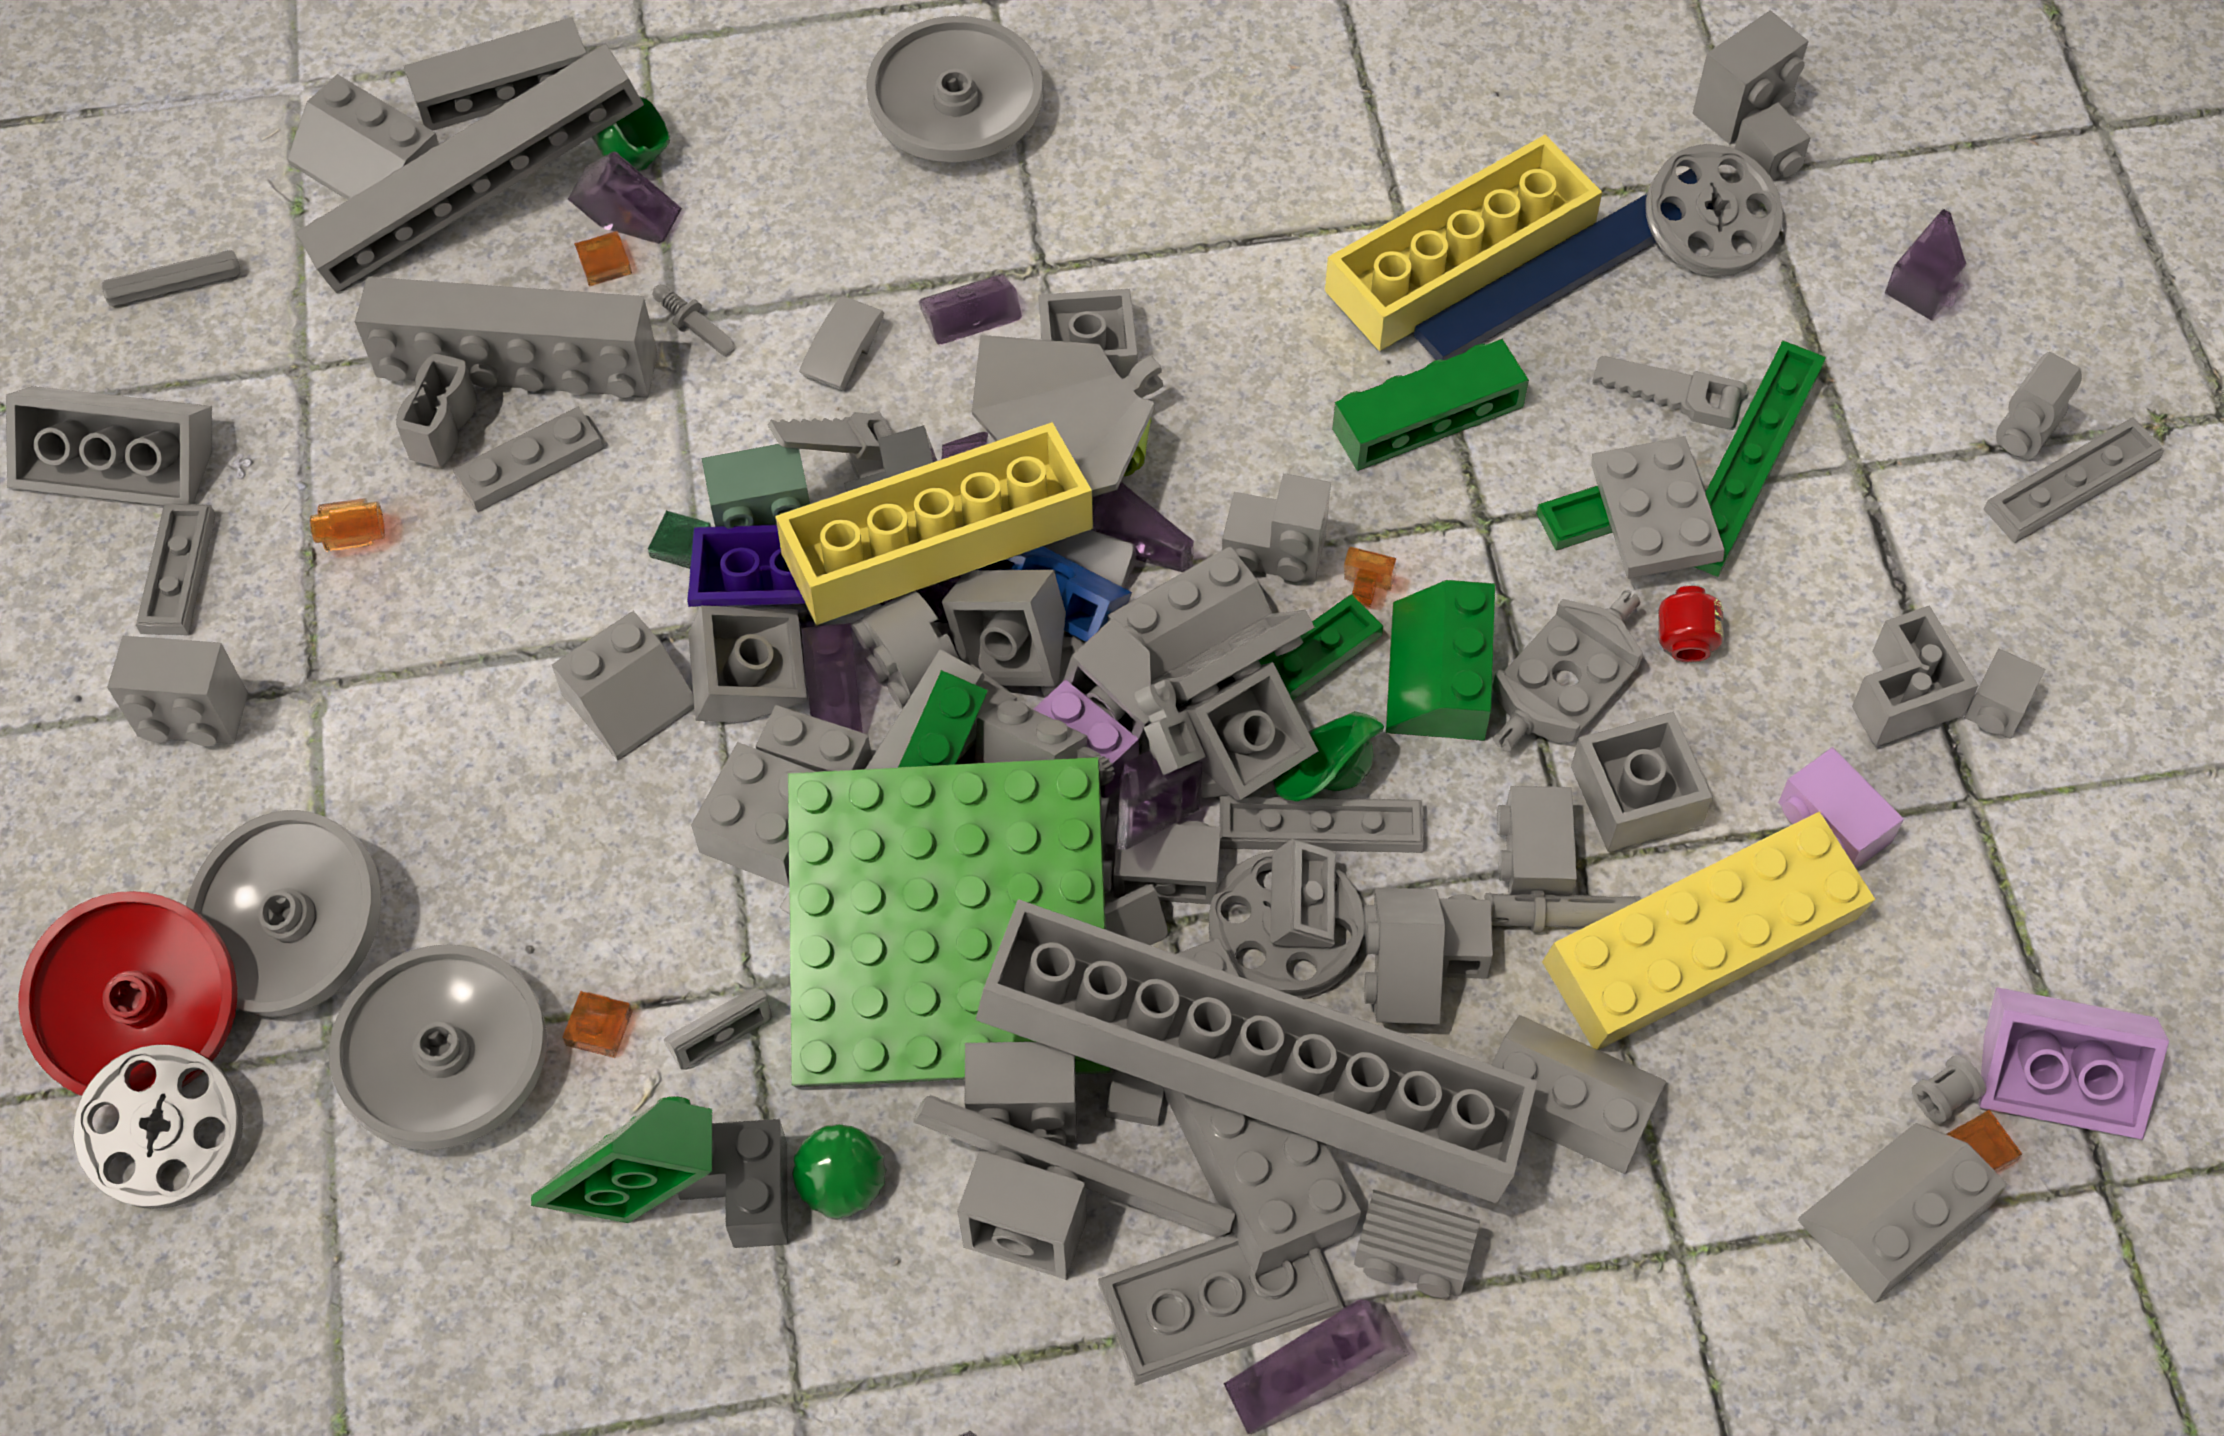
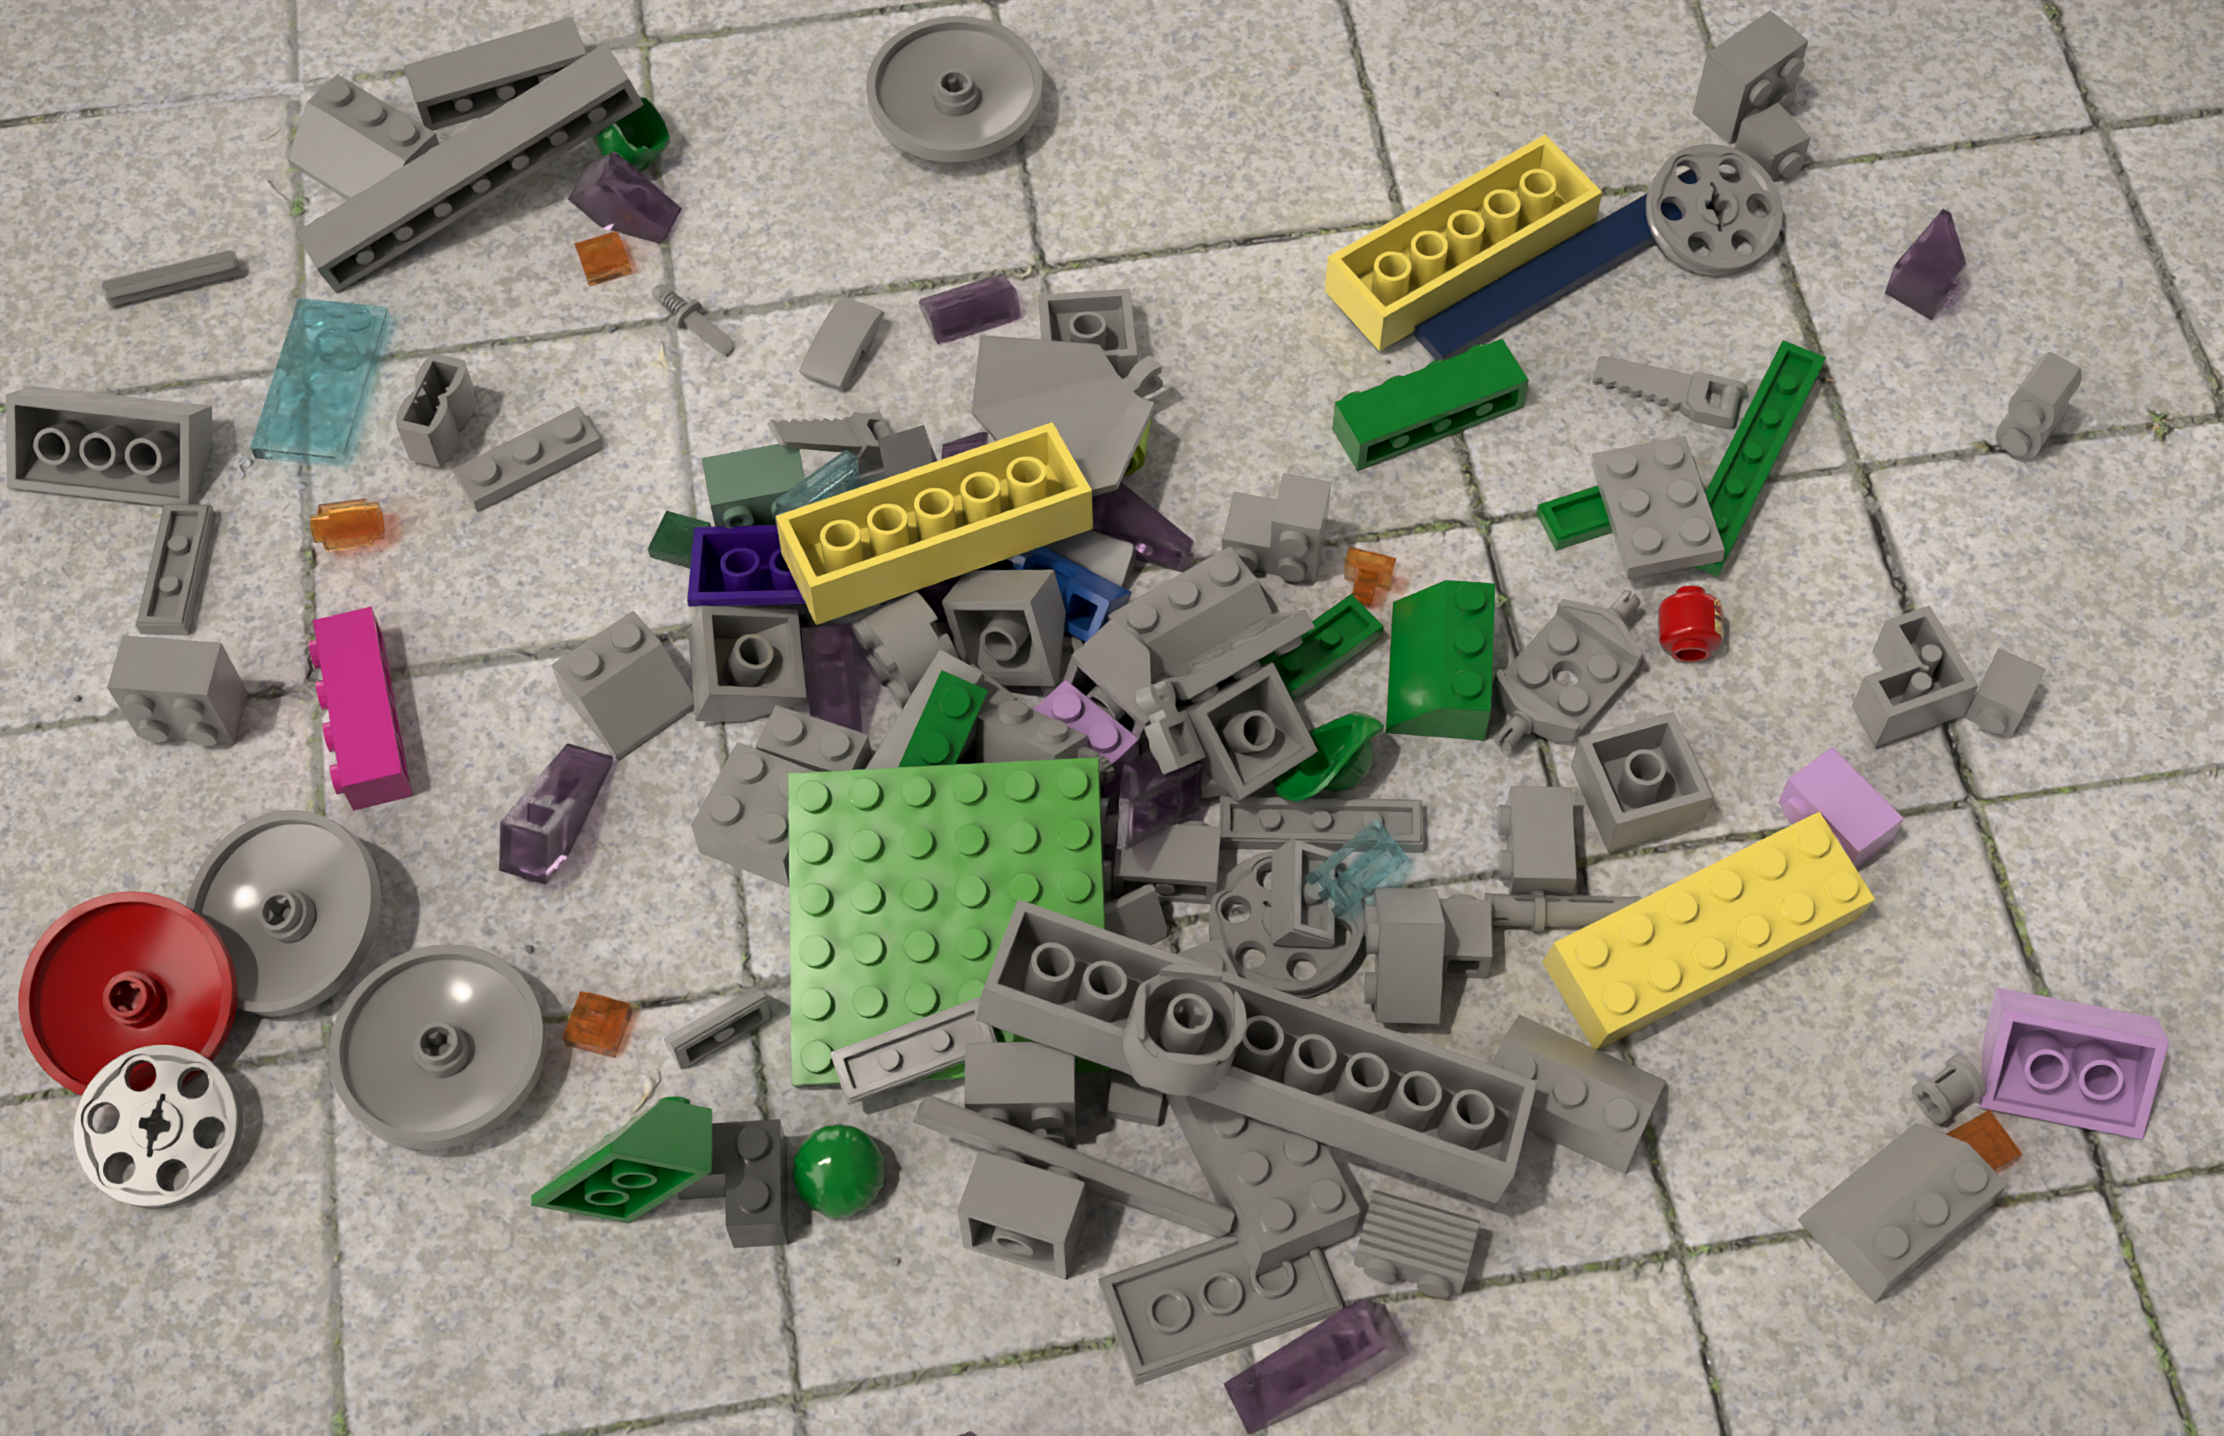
(321, 383): none -> clear light blue plate
(360, 709): none -> dark pink brick
(510, 335): light grey brick -> none
(551, 813): none -> clear purple slope
(830, 480): none -> clear light blue tile
(909, 1052): none -> light grey tile
(1183, 1030): none -> light grey brick
(1332, 888): none -> clear light blue tile
(2073, 479): light grey tile -> none

